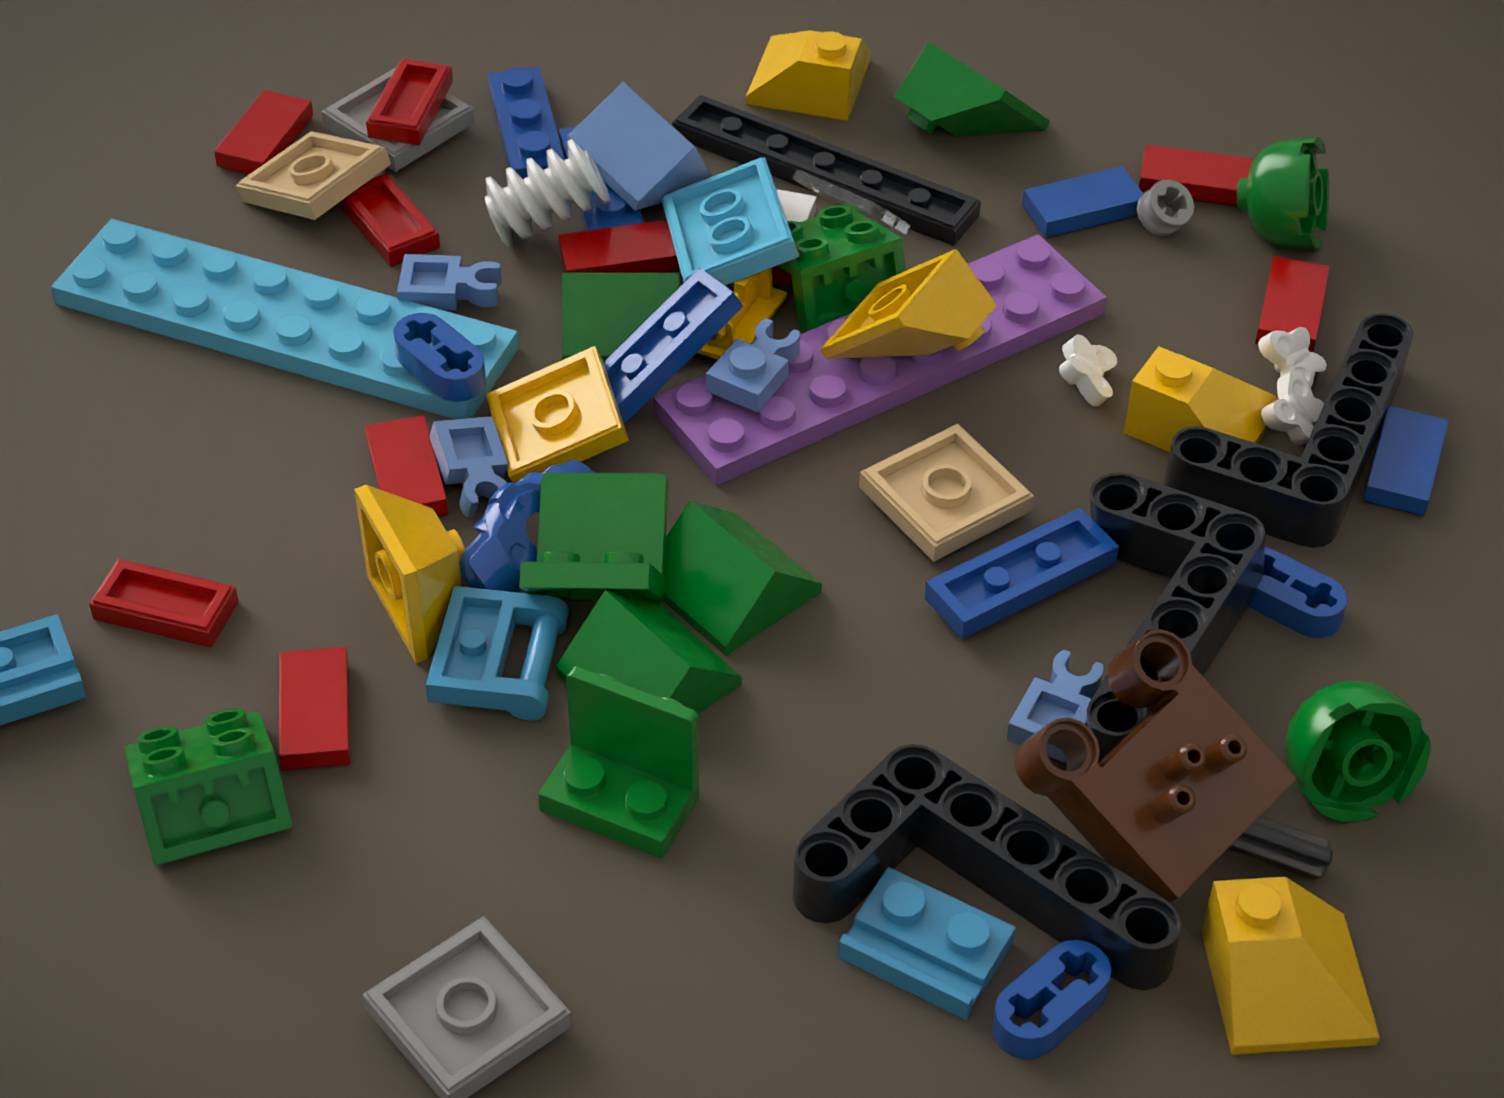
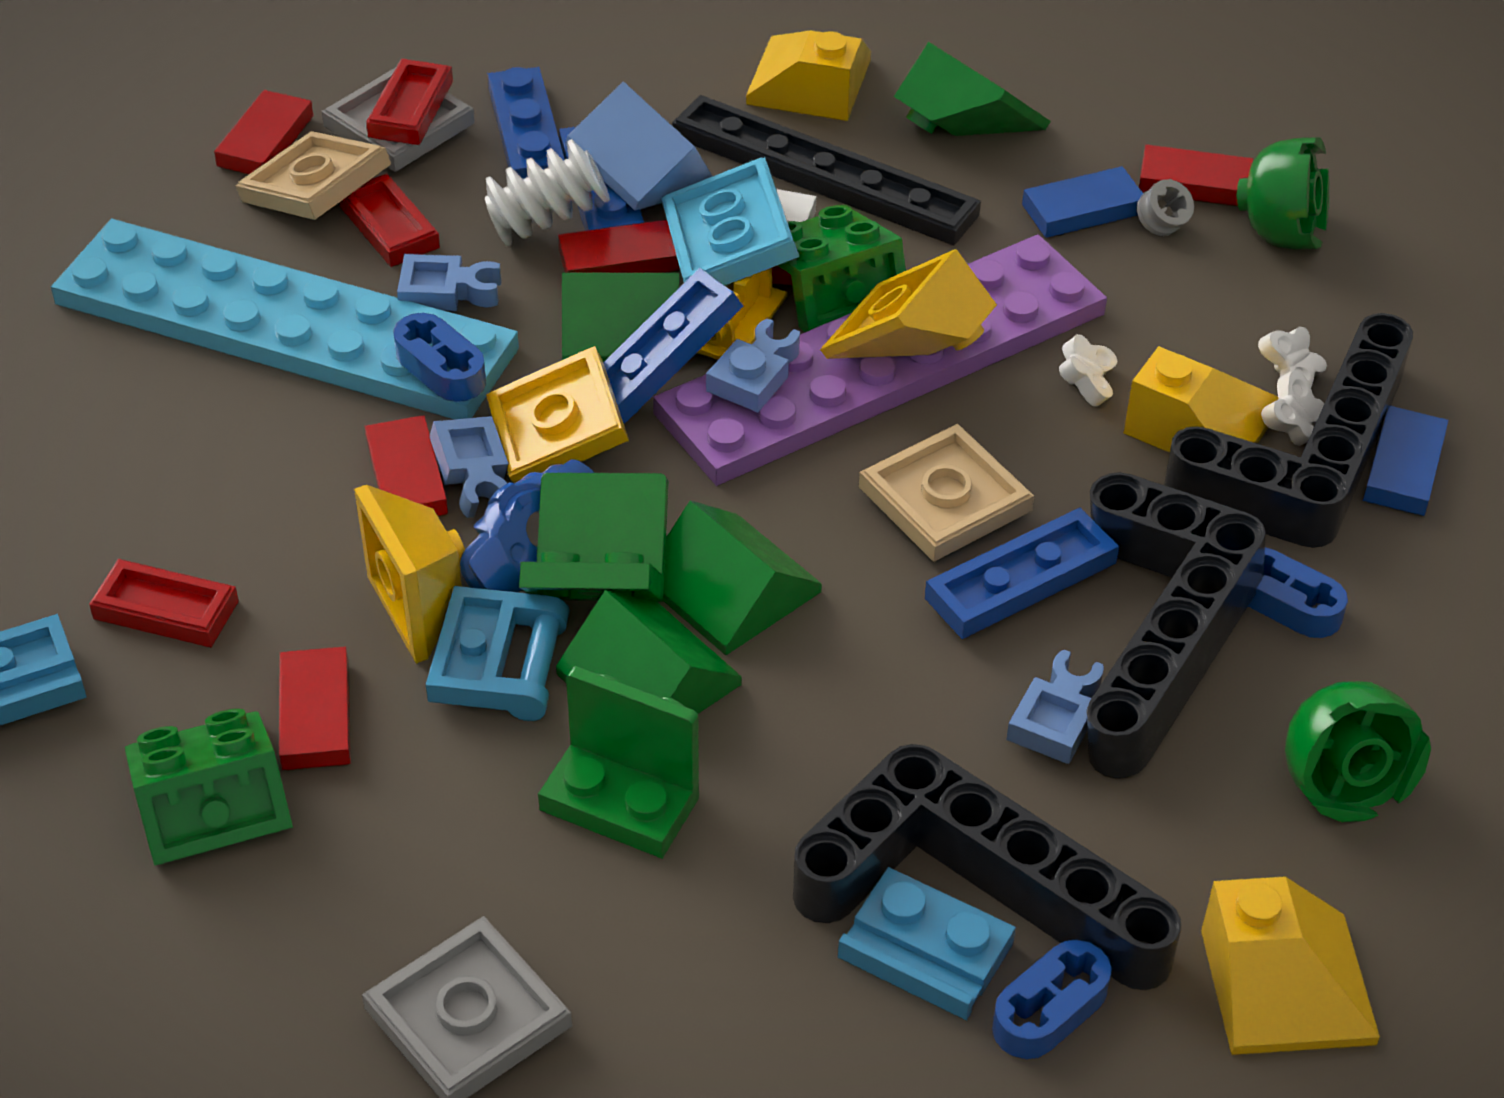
(843, 197): clear piece -> none
(1176, 784): reddish brown piece -> none
(1293, 298): red tile -> none

